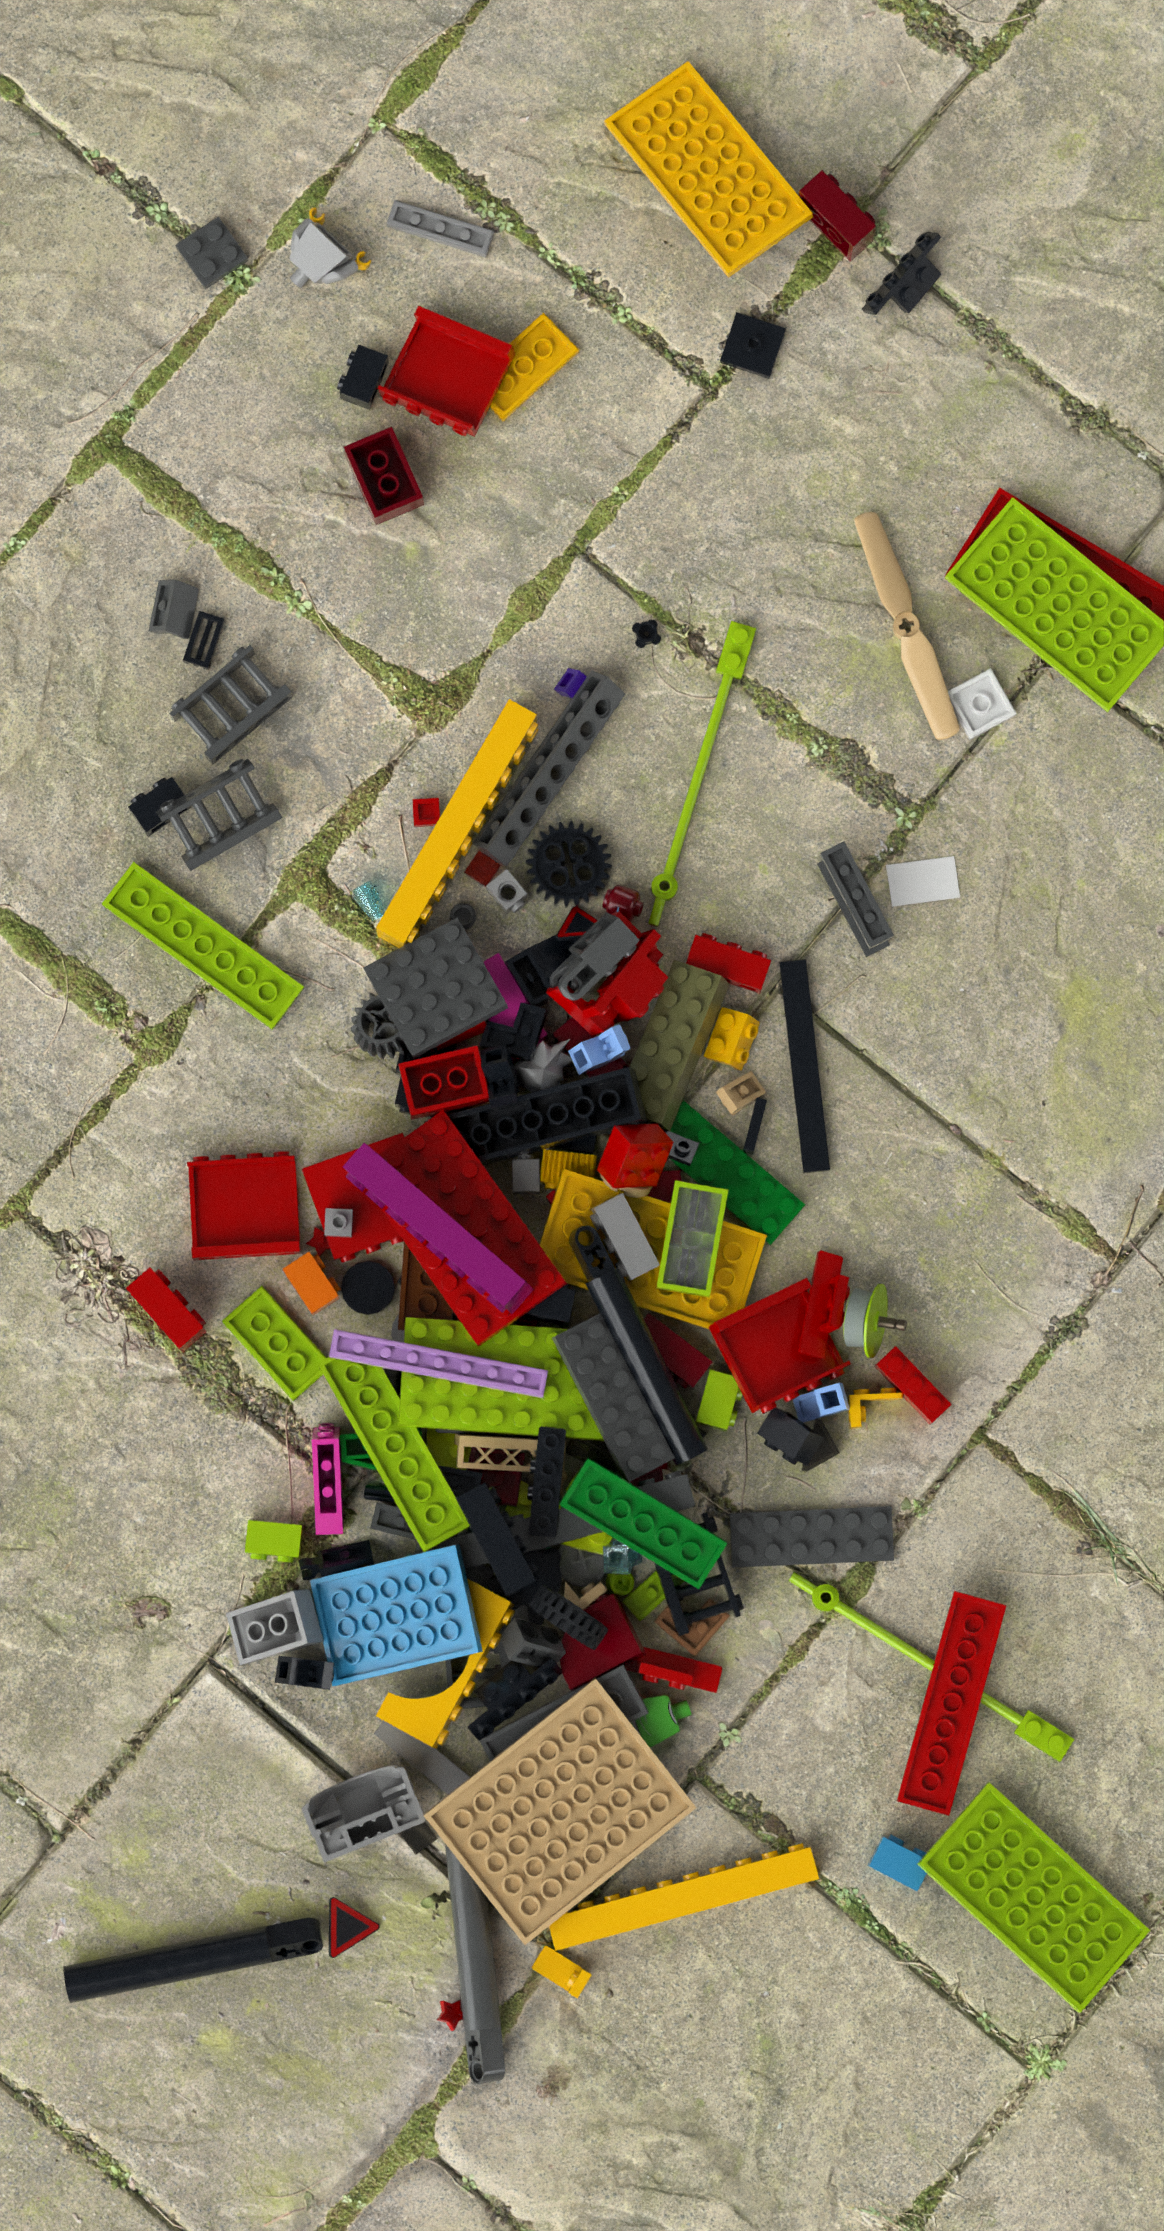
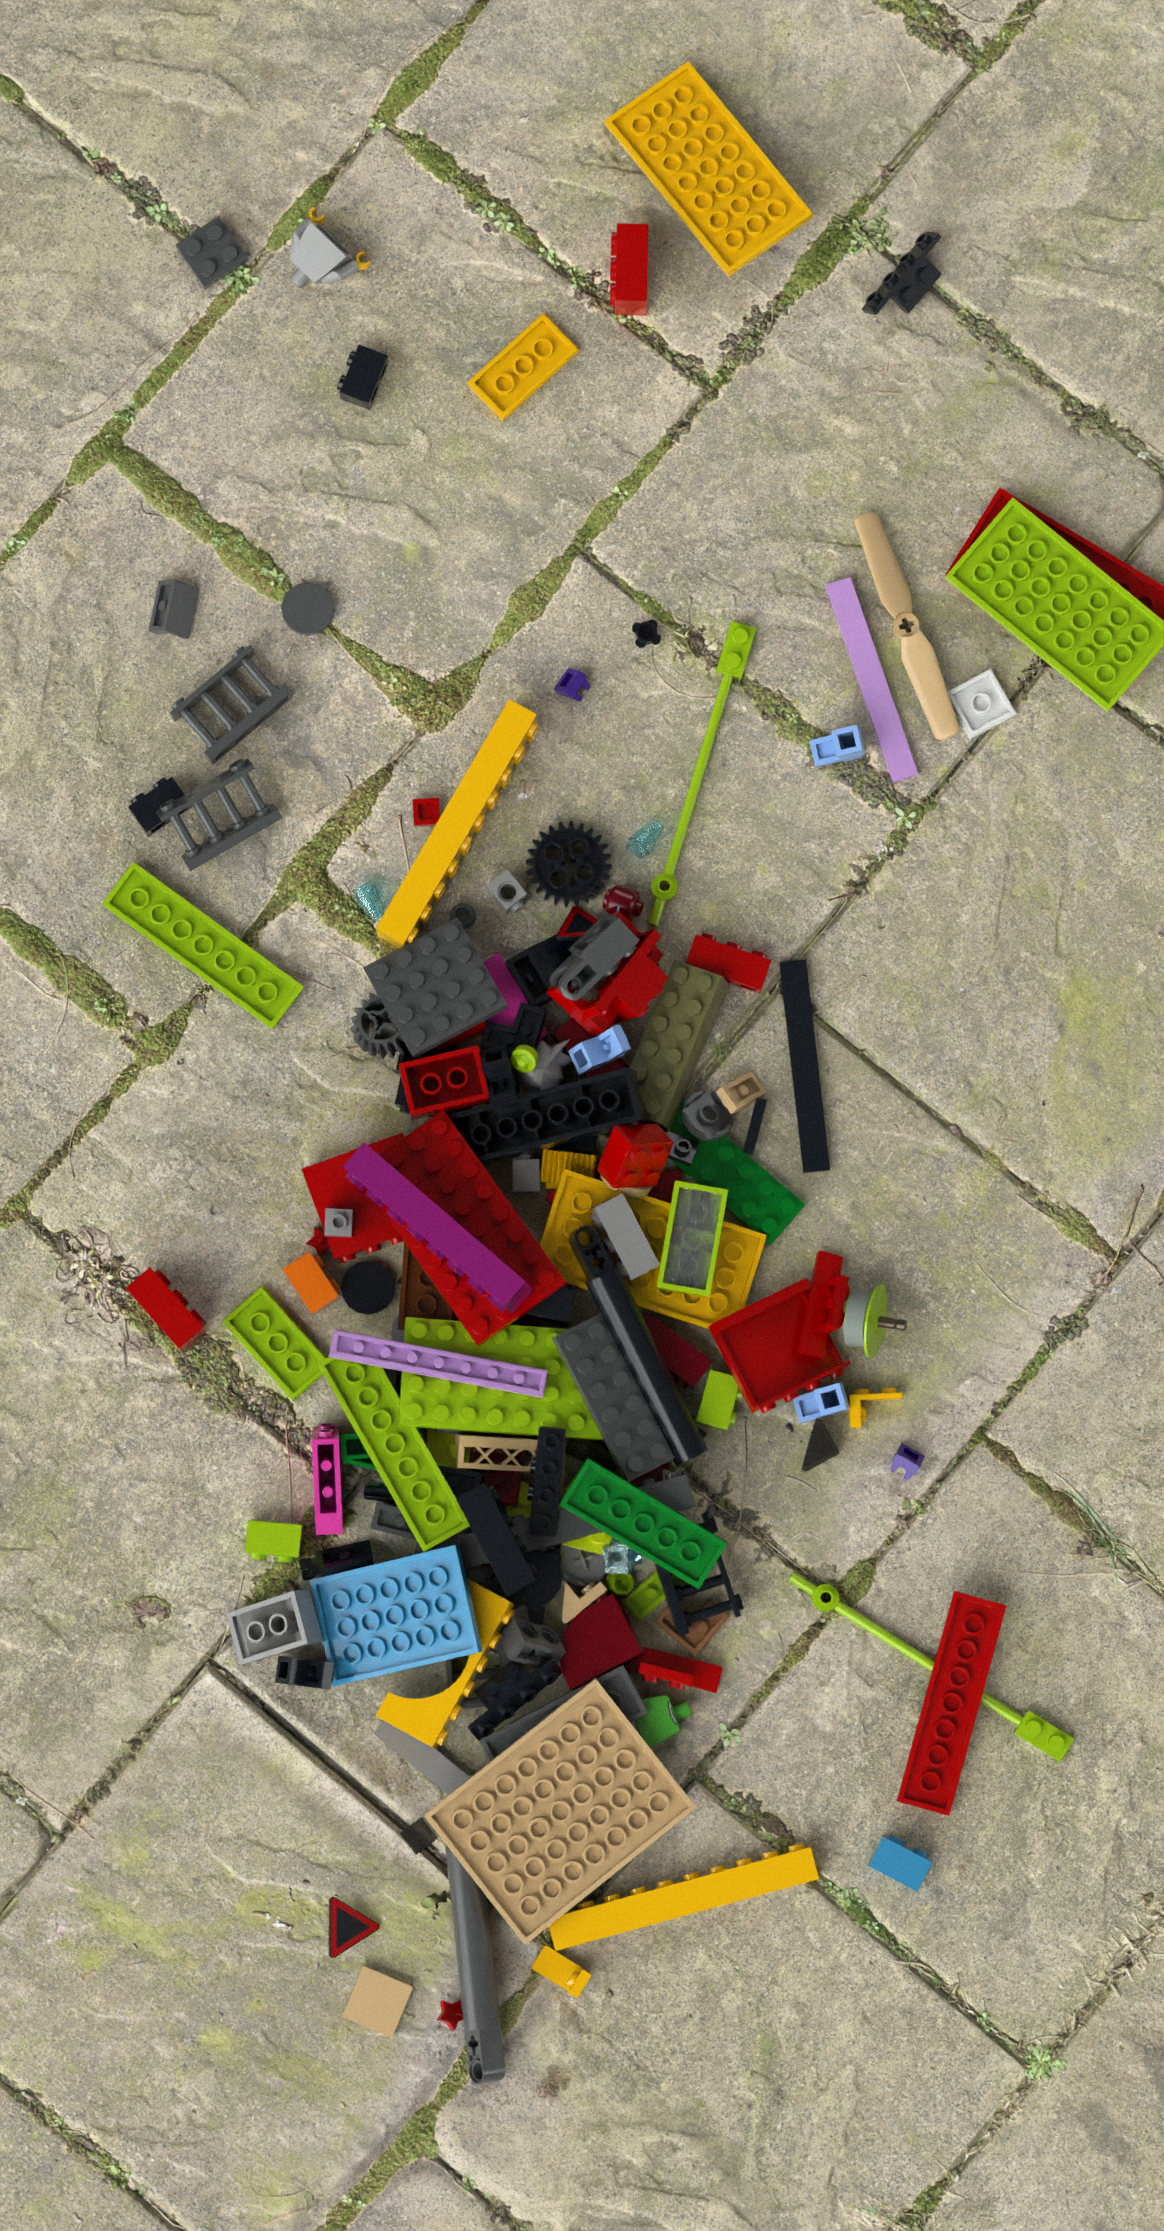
(192, 1959): black piece -> none
(197, 660): black tile -> none
(244, 1206): red panel -> none
(307, 608): none -> dark grey tile
(362, 1811): light grey piece -> none
(377, 2001): none -> tan tile
(383, 475): dark red brick -> none
(440, 228): light grey tile -> none
(447, 372): red panel -> none
(482, 869): clear red tile -> none
(524, 1058): none -> lime tile
(549, 768): dark grey brick -> none
(568, 1617): black tyre -> none
(629, 269): none -> red brick
(644, 839): none -> clear light blue cone
(706, 1116): none -> dark grey tile
(732, 1038): yellow bracket -> none
(752, 345): black plate -> none
(790, 1435): black brick -> none
(811, 1537): dark grey plate -> none
(838, 215): dark red brick -> none
(842, 745): none -> light blue brick
(855, 899): dark grey fence -> none
(871, 680): none -> lavender tile
(907, 1459): none -> tile
(913, 1384): red brick -> none
(923, 881): white sticker -> none
(1033, 1897): lime plate -> none

